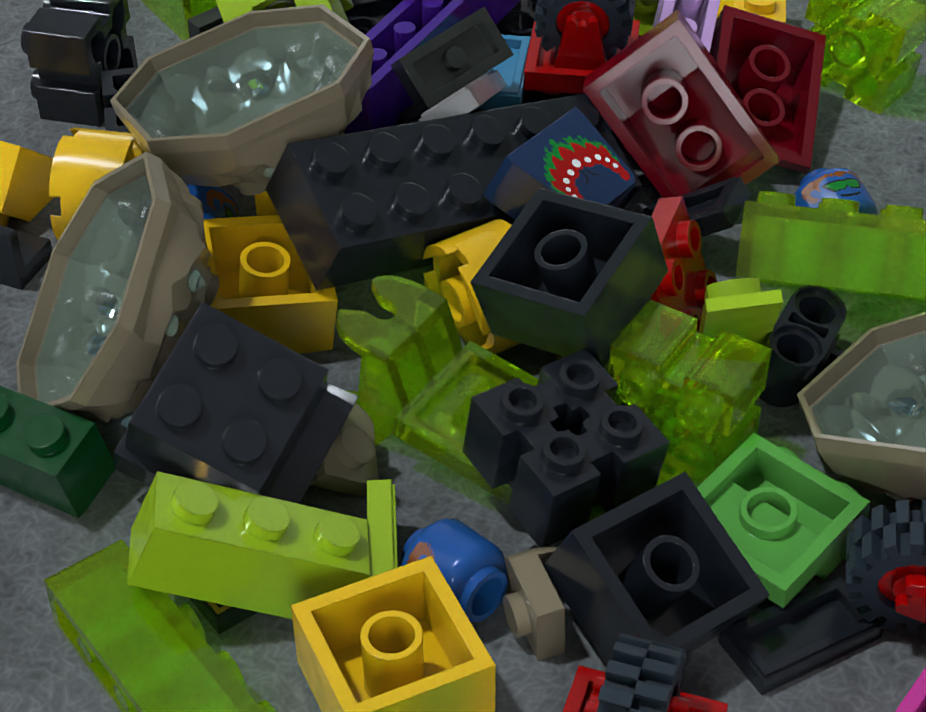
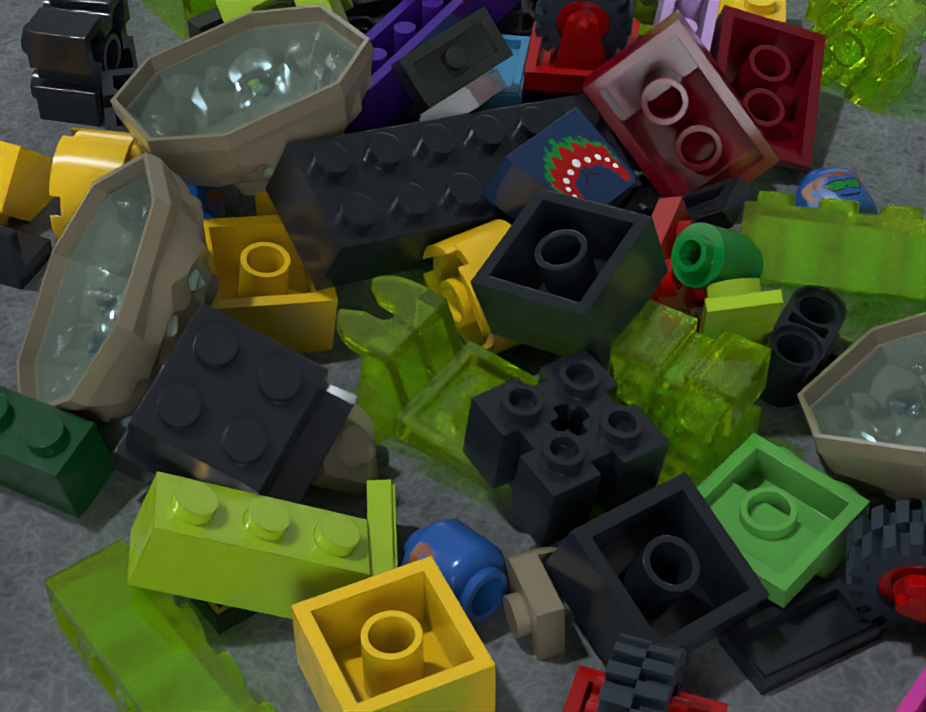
(714, 254): none -> green brick

